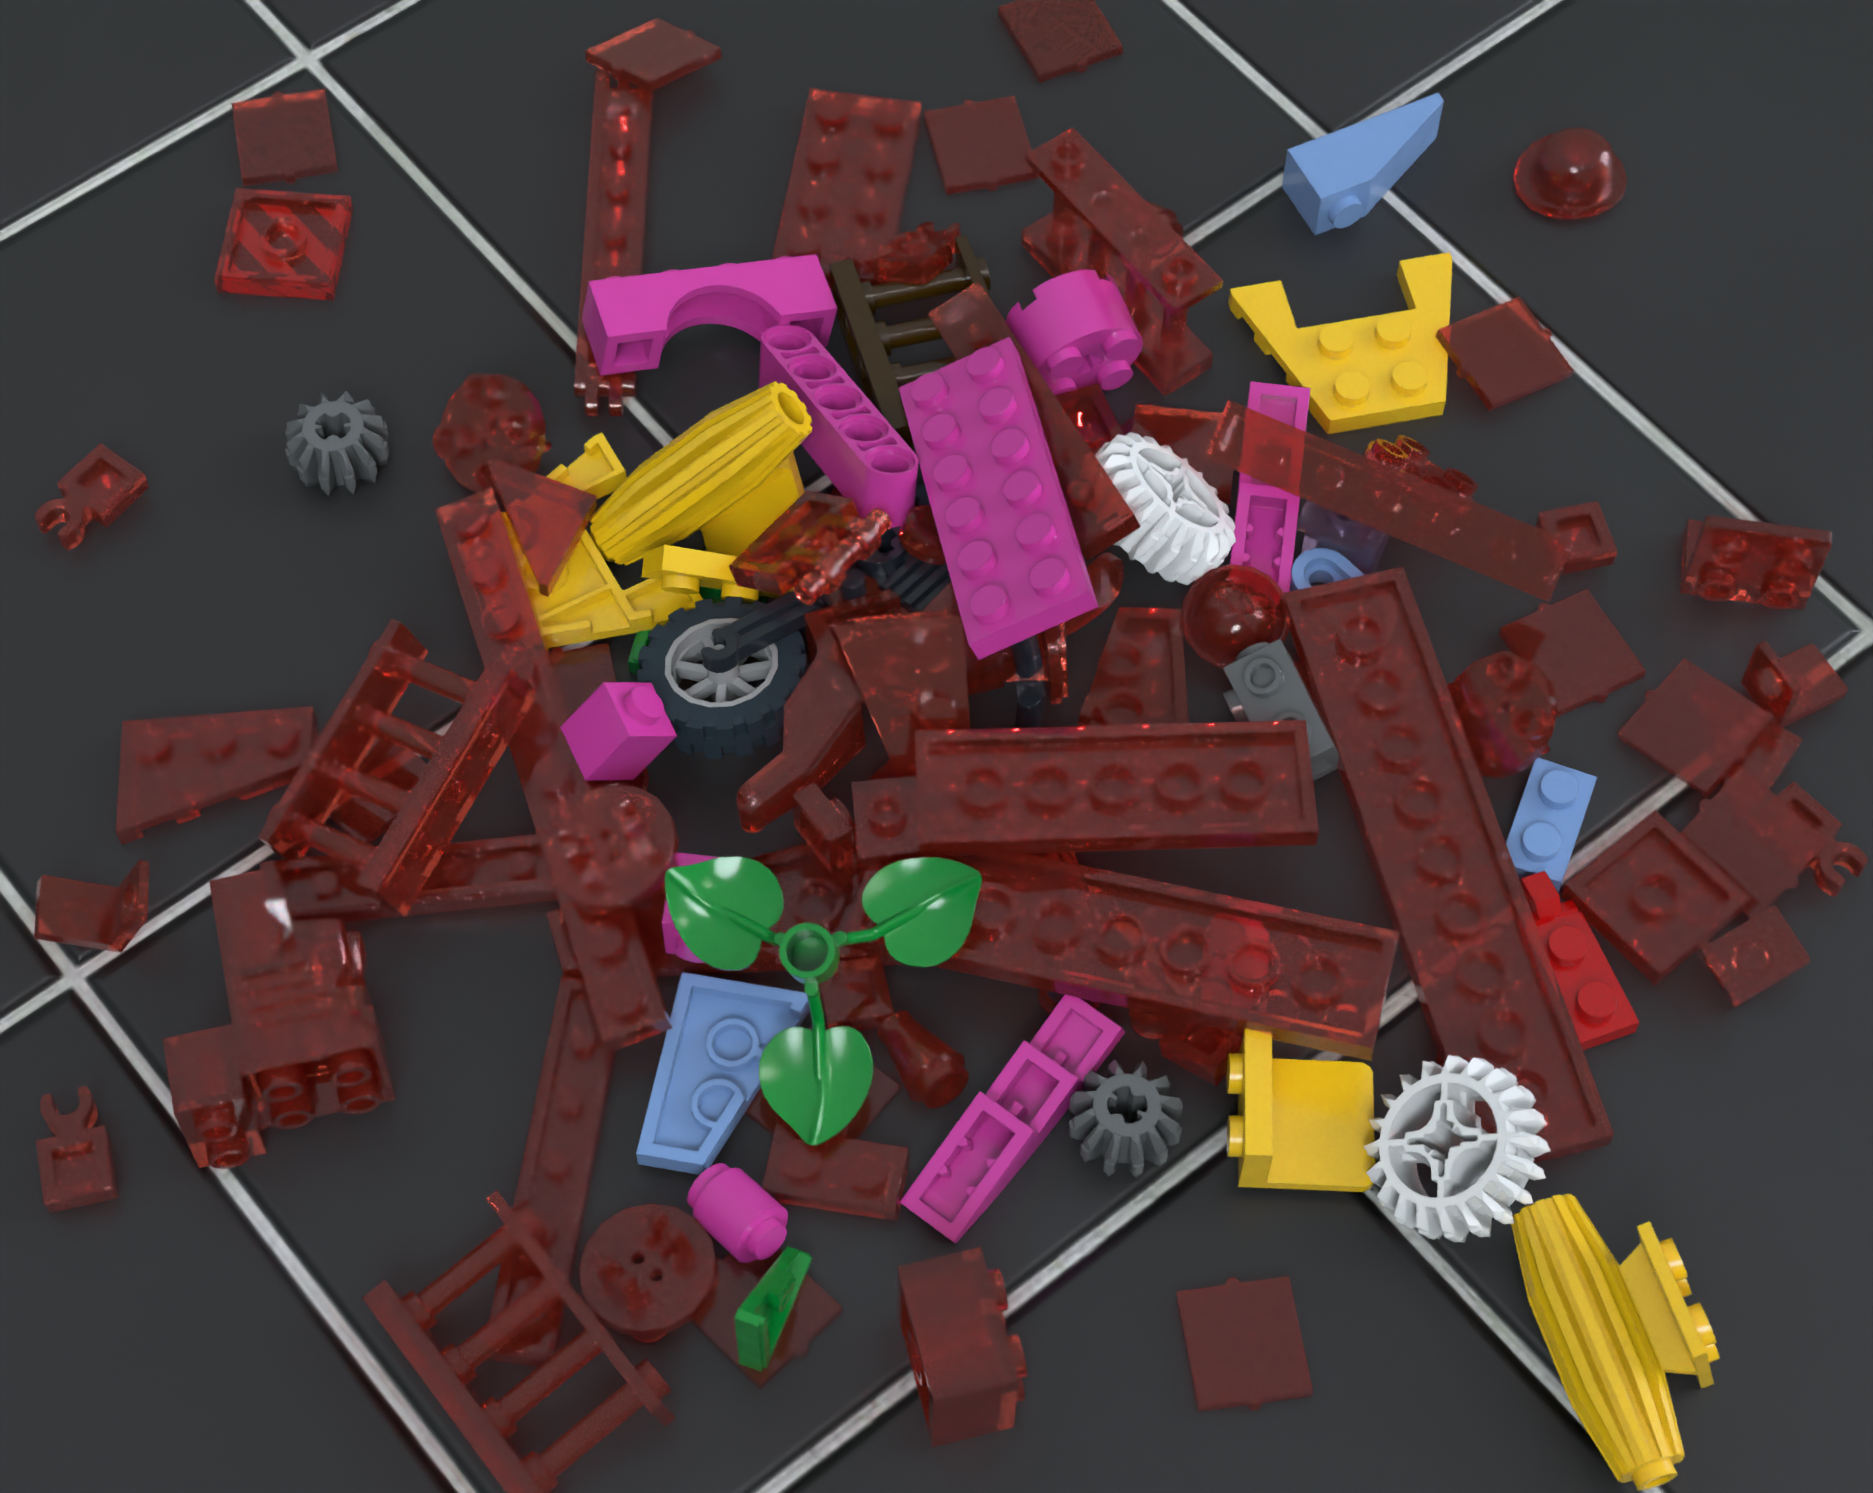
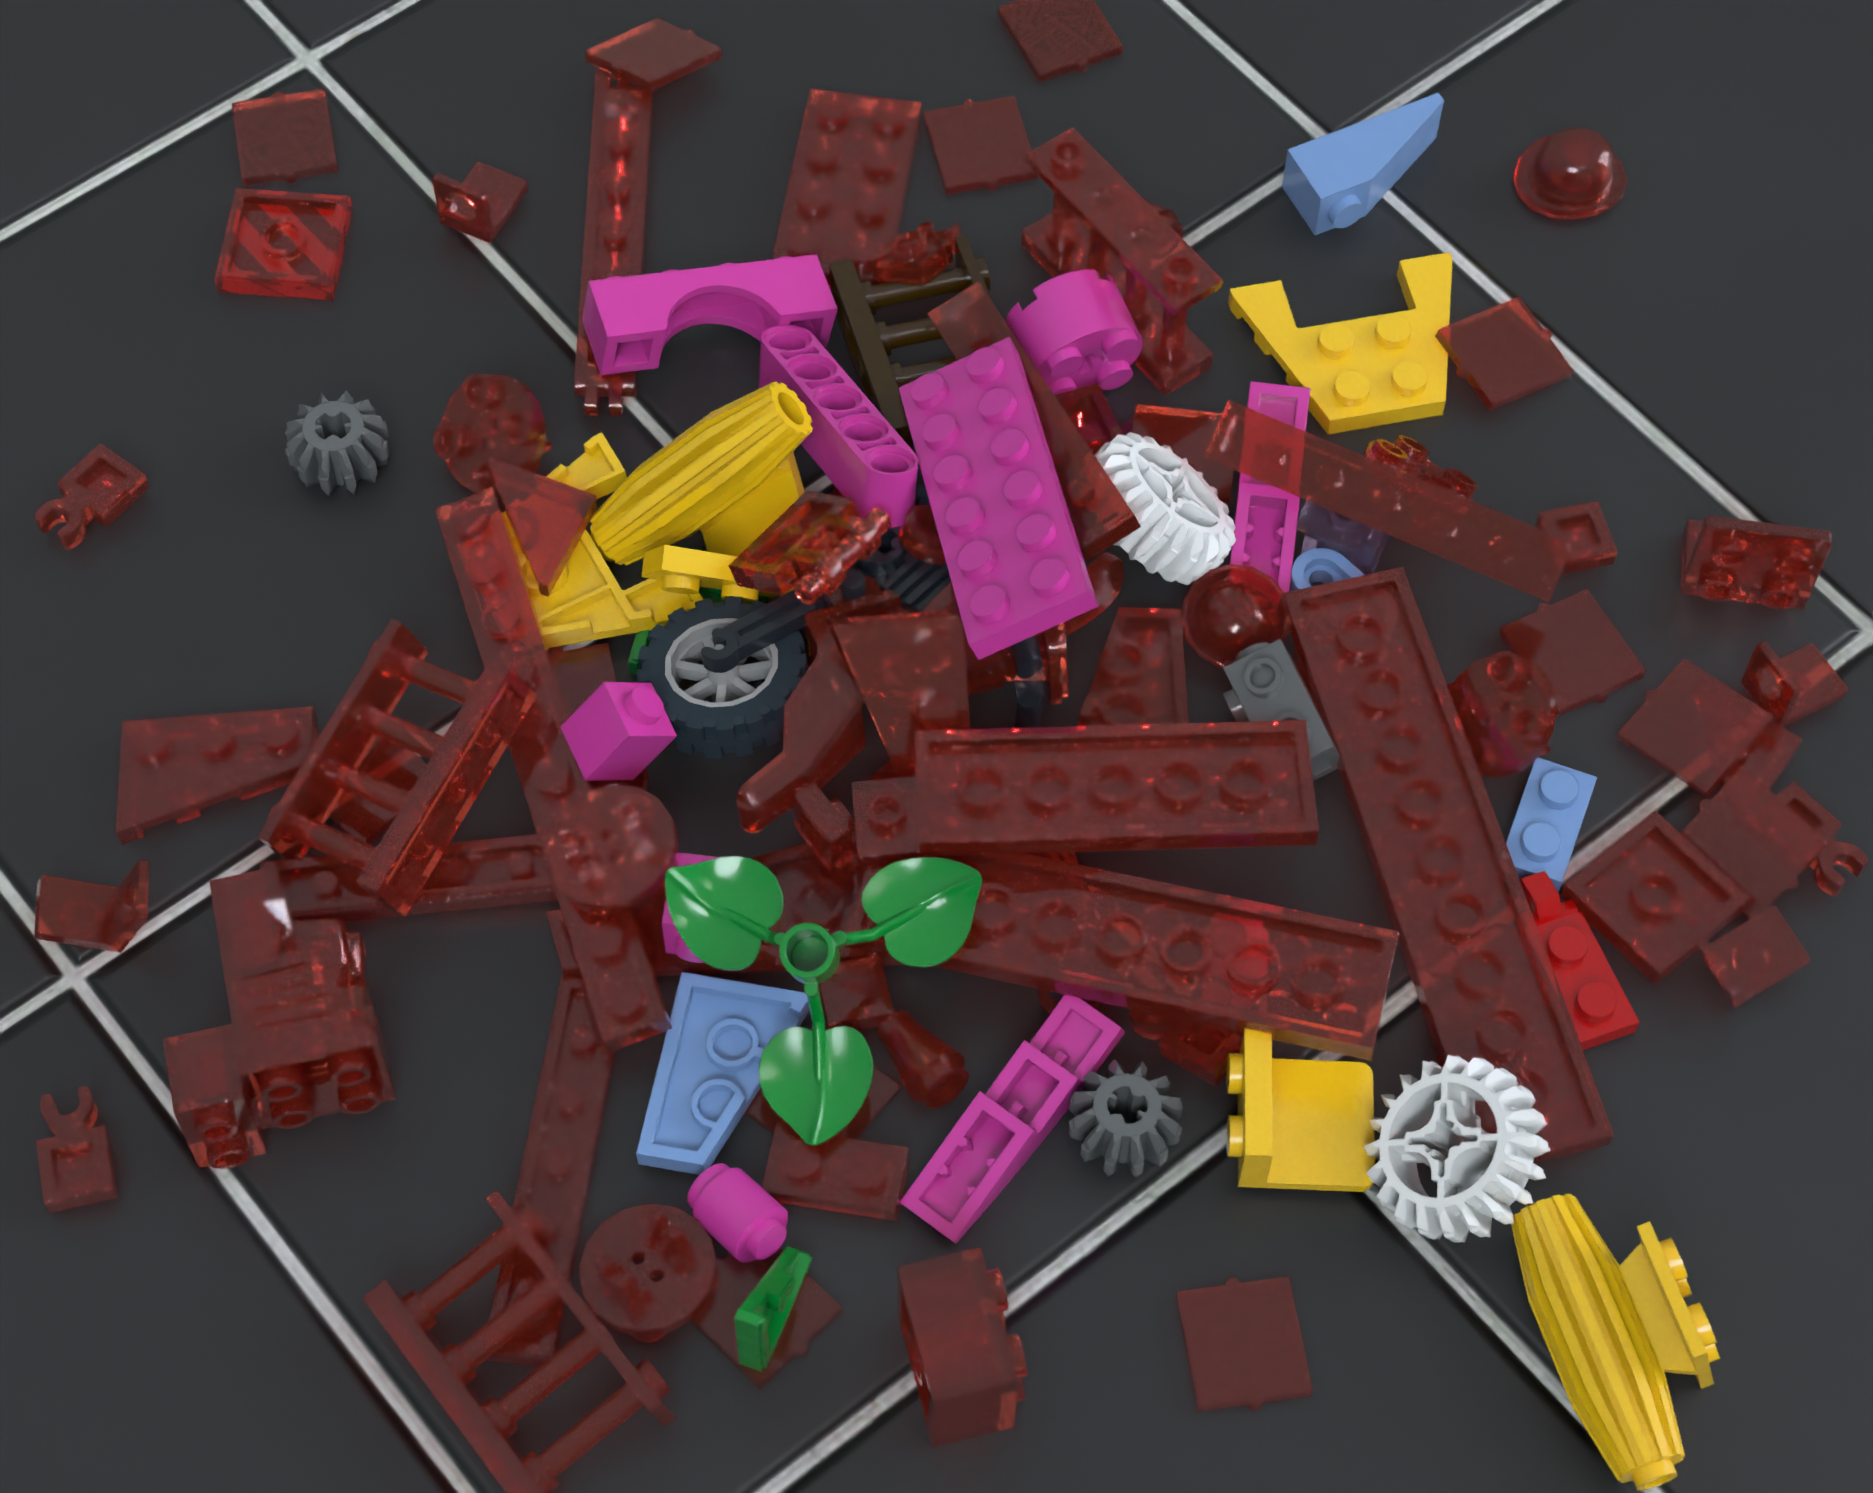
(480, 202): none -> clear red bracket

